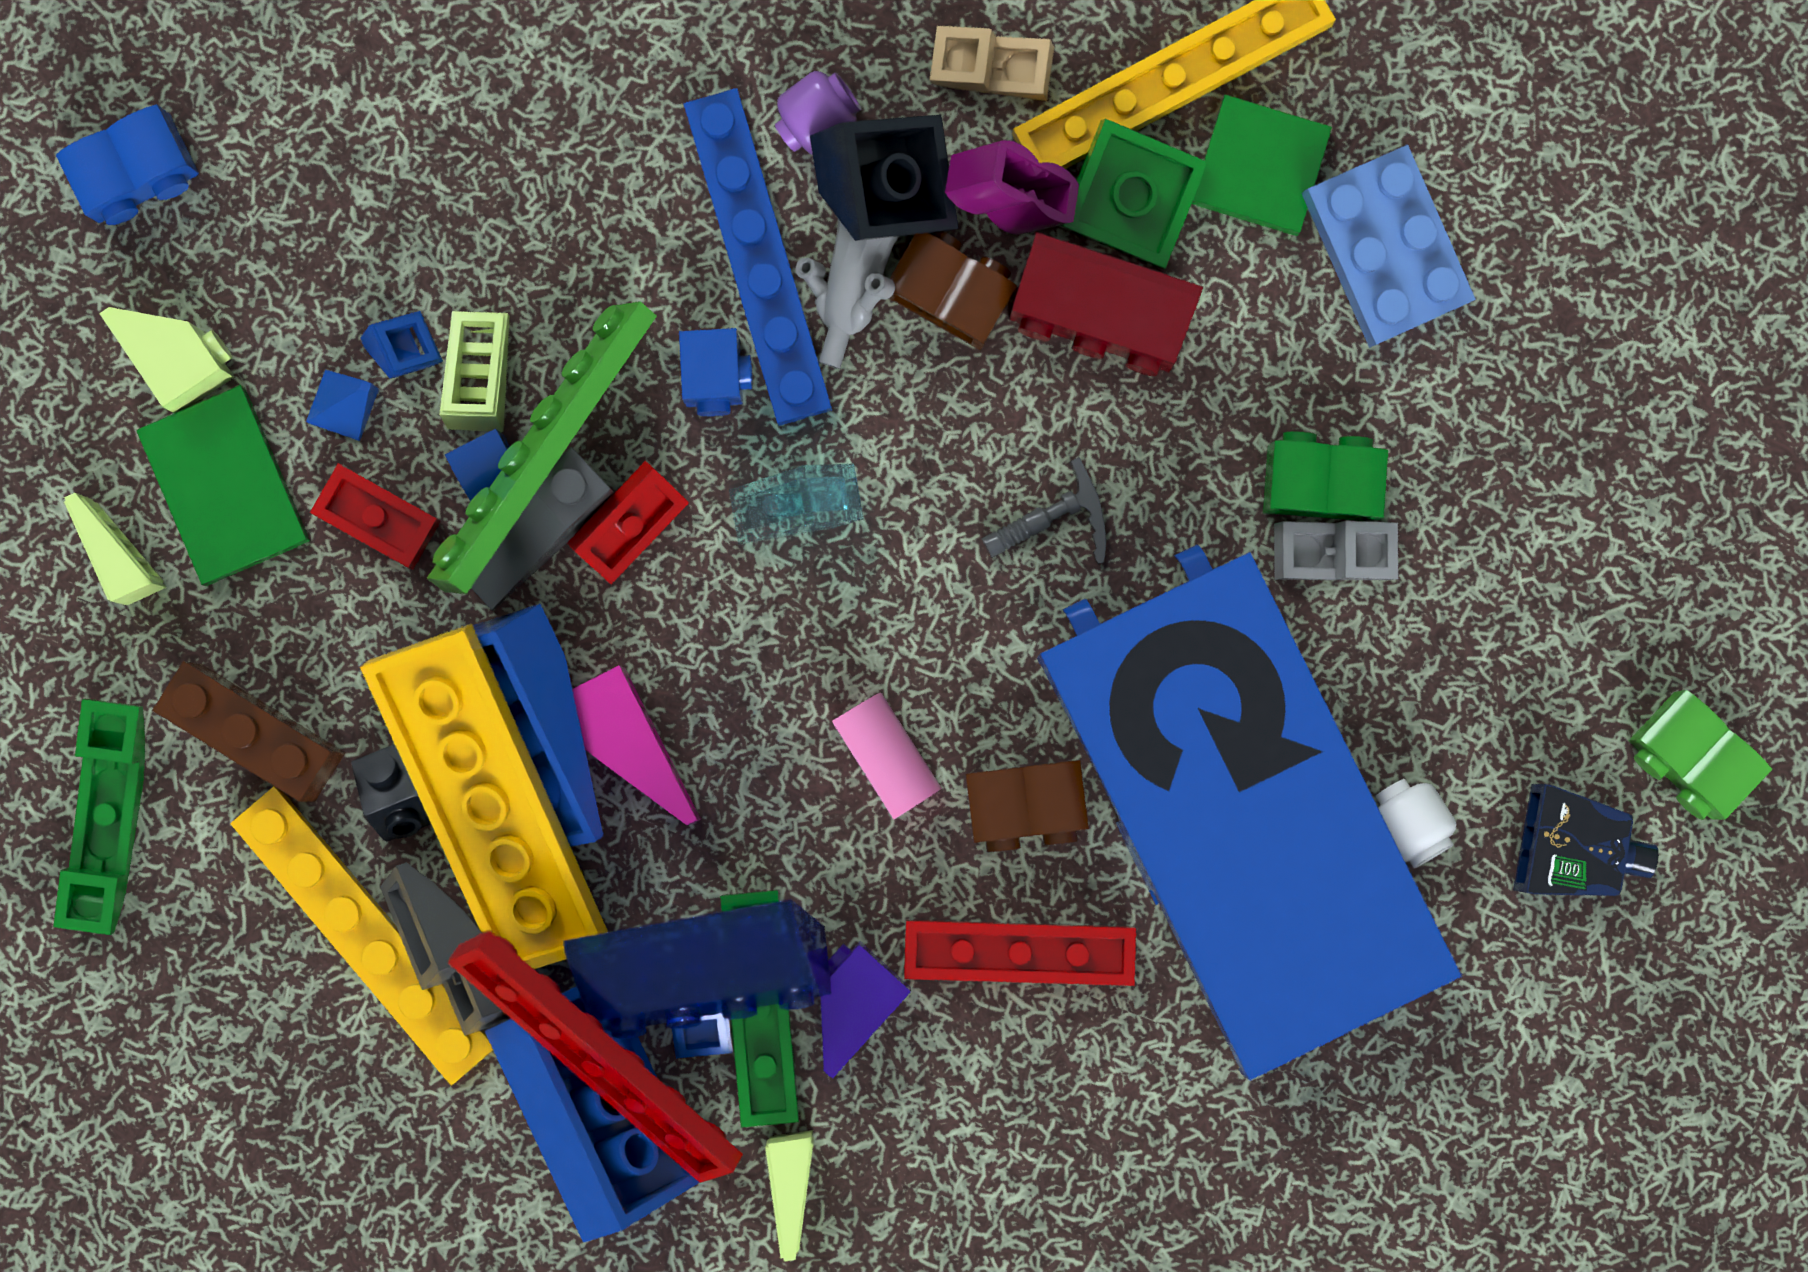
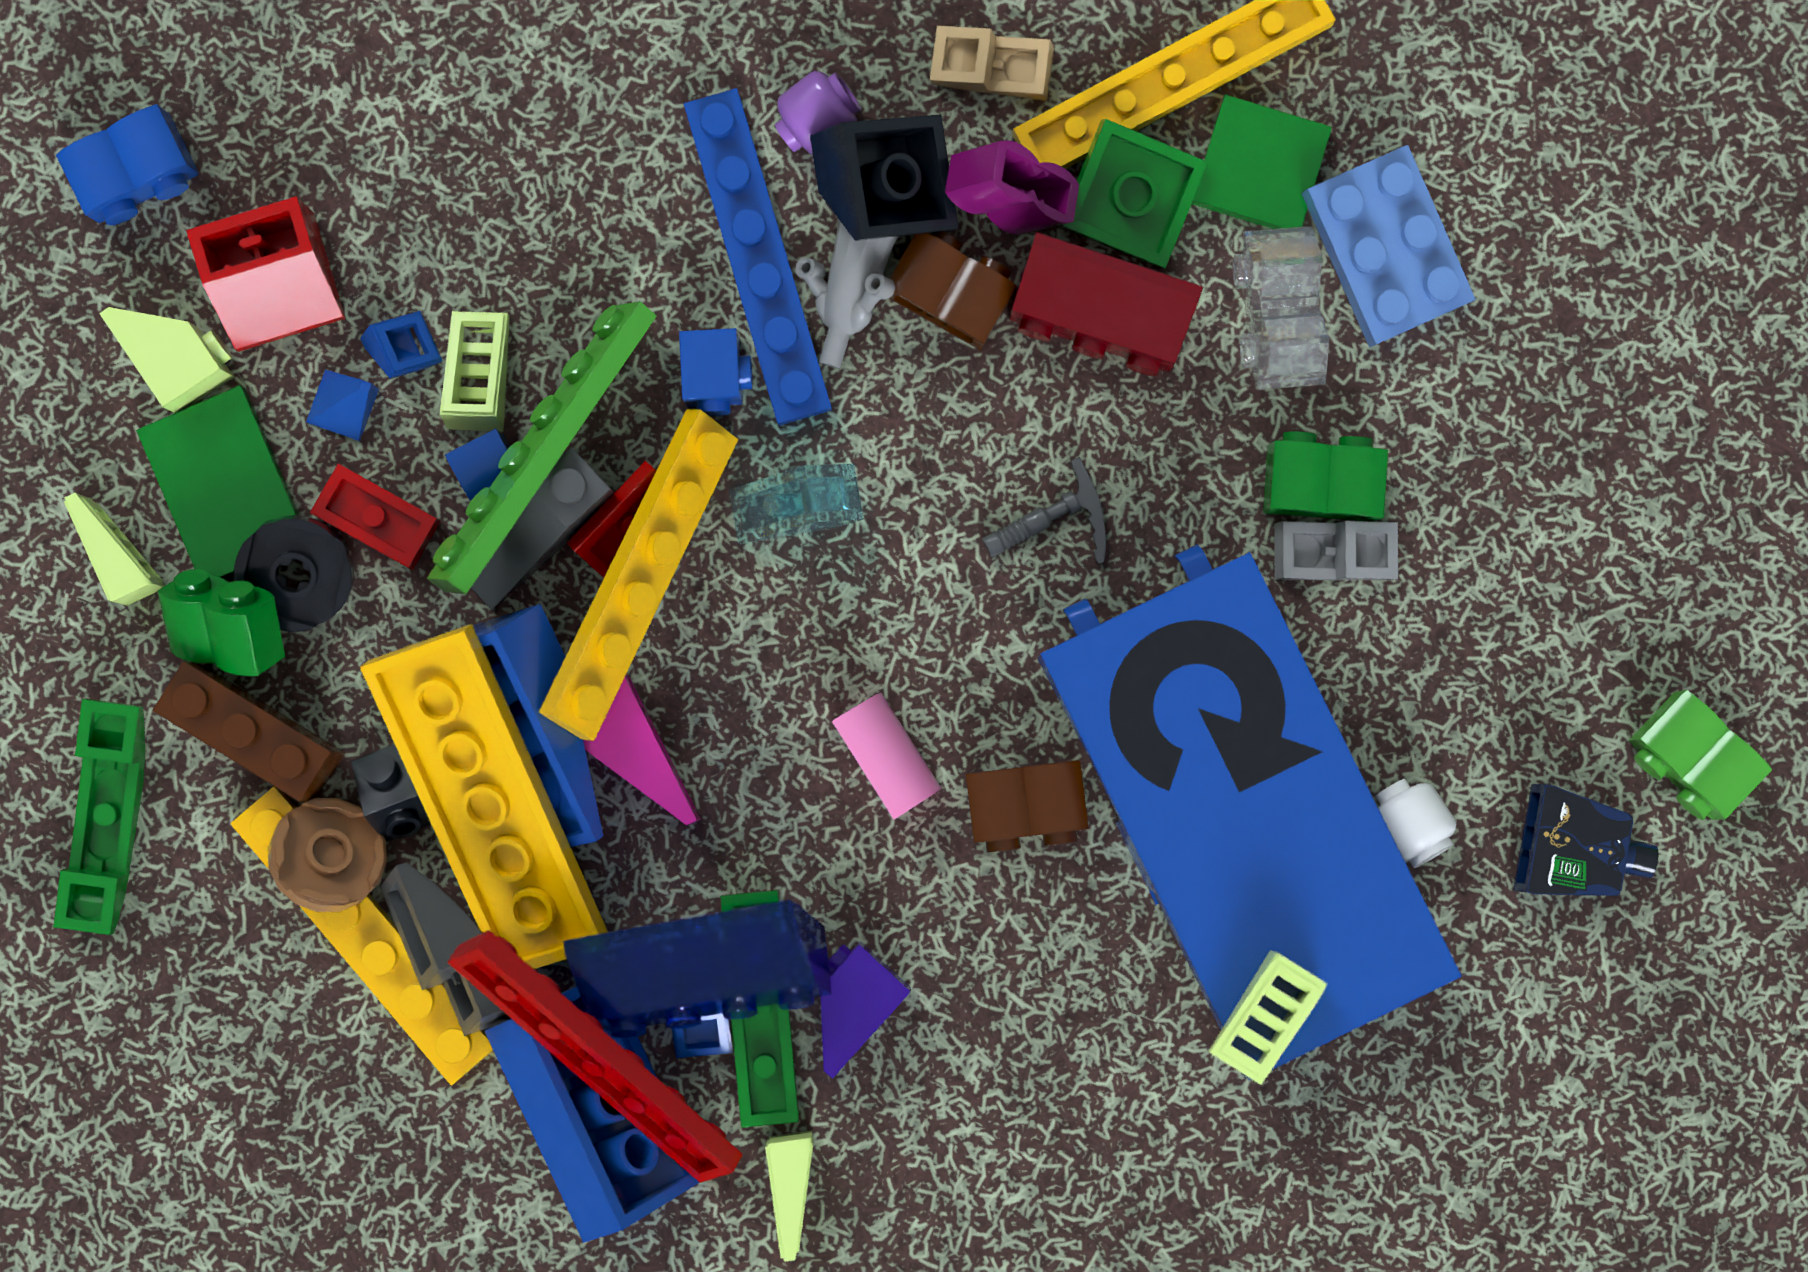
(221, 623): none -> green brick
(266, 273): none -> slope
(322, 554): none -> black plate
(326, 855): none -> medium nougat tile
(639, 575): none -> yellow plate
(1020, 952): red plate -> none
(1284, 323): none -> clear brick
(1299, 1009): none -> yellowish green slope

